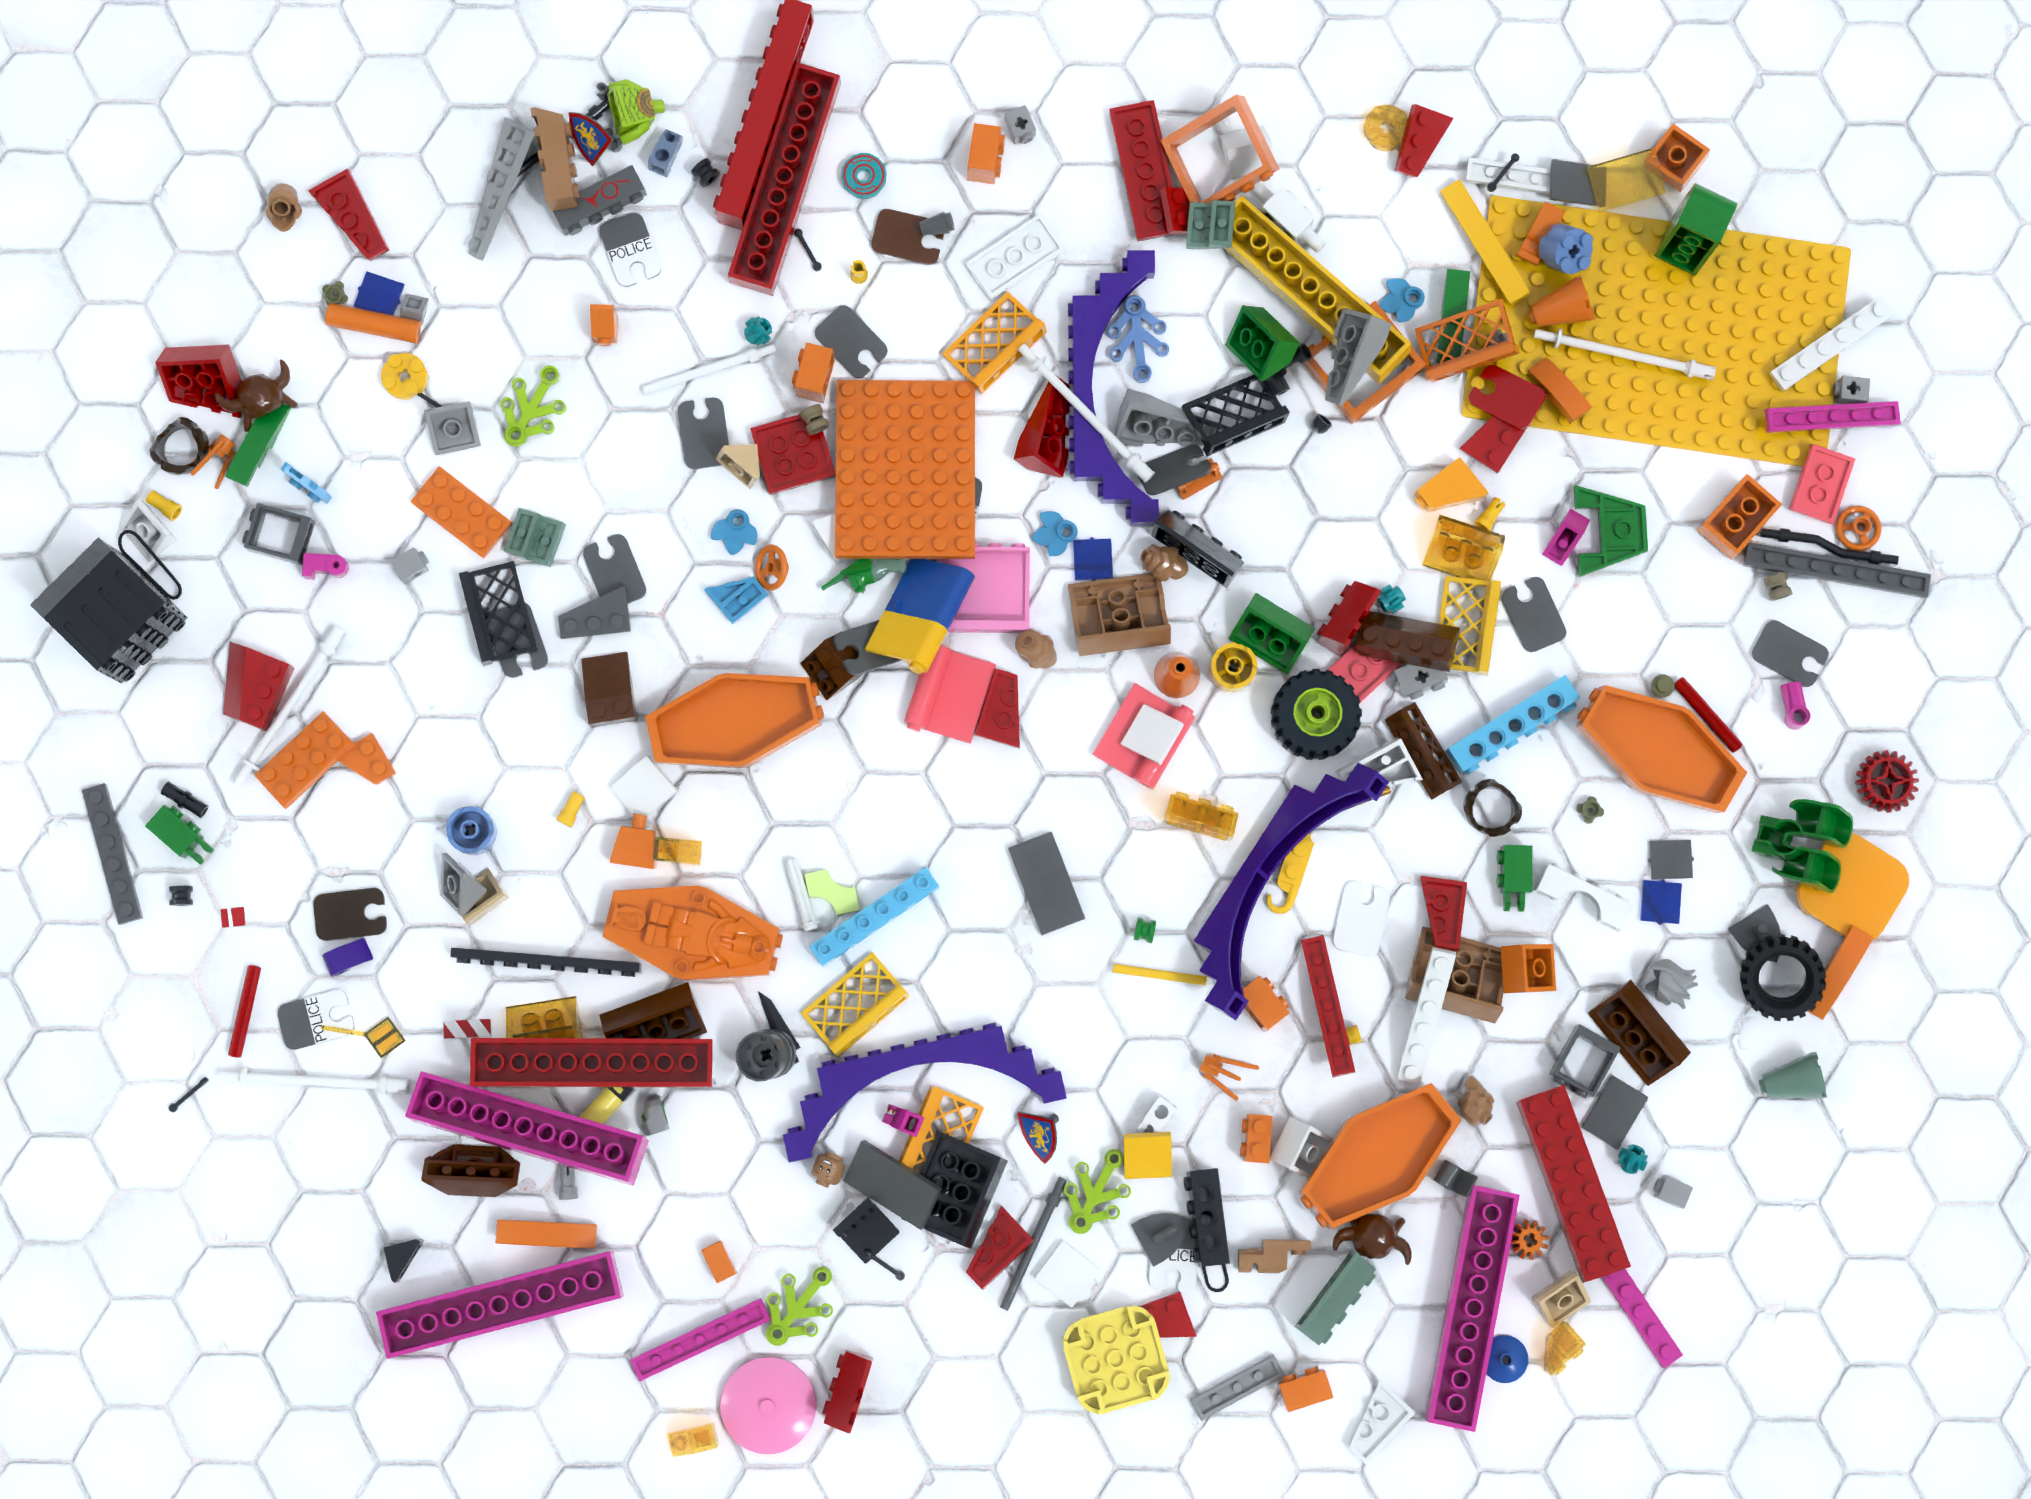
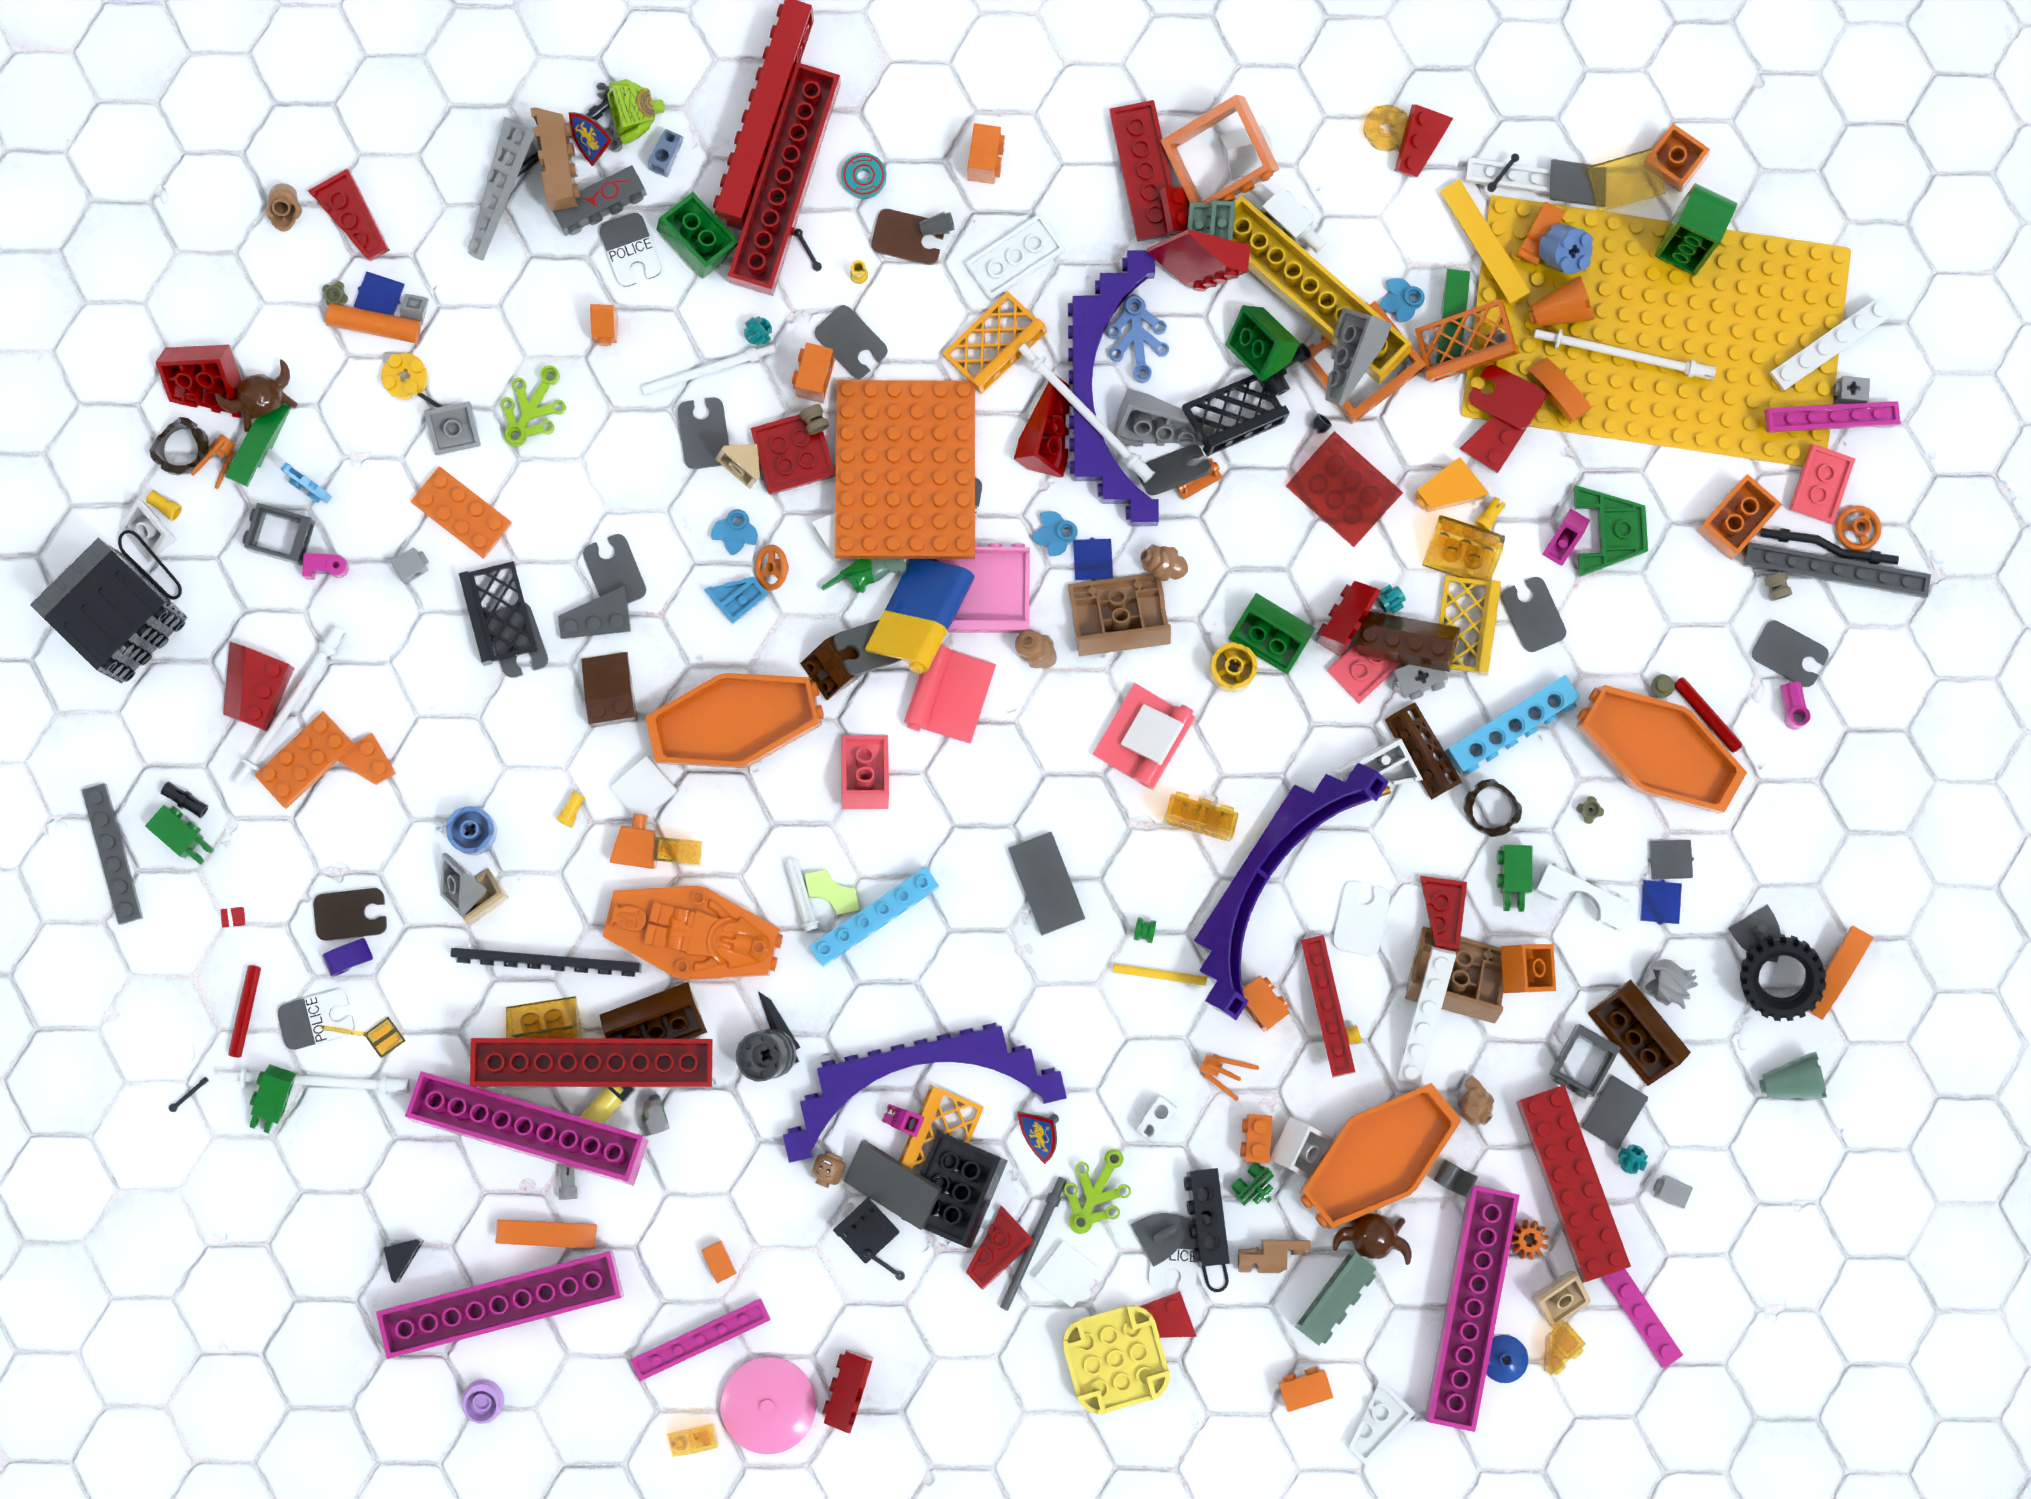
(180, 895): black wheel -> none
(272, 1096): none -> green hinge
(467, 1028): sticker -> none
(471, 1171): reddish brown wedge -> none
(482, 1401): none -> lavender piece
(534, 537): sand green slope -> none
(697, 235): none -> green slope
(705, 172): black wheel -> none
(796, 1309): lime plant -> none
(864, 772): none -> coral slope
(864, 1022): yellow fence -> none
(1001, 710): red wing -> none
(1020, 116): light grey brick -> none
(1147, 1155): yellow tile -> none
(1176, 683): orange cone -> none
(1197, 548): black slope -> none
(1201, 258): none -> red slope
(1237, 1387): light grey tile -> none
(1261, 1178): none -> green hips
(1292, 874): yellow plate -> none
(1329, 697): black wheel -> none
(1344, 489): none -> clear red slope
(1805, 865): green piece -> none
(1867, 890): light orange tile -> none
(1886, 791): red gear -> none

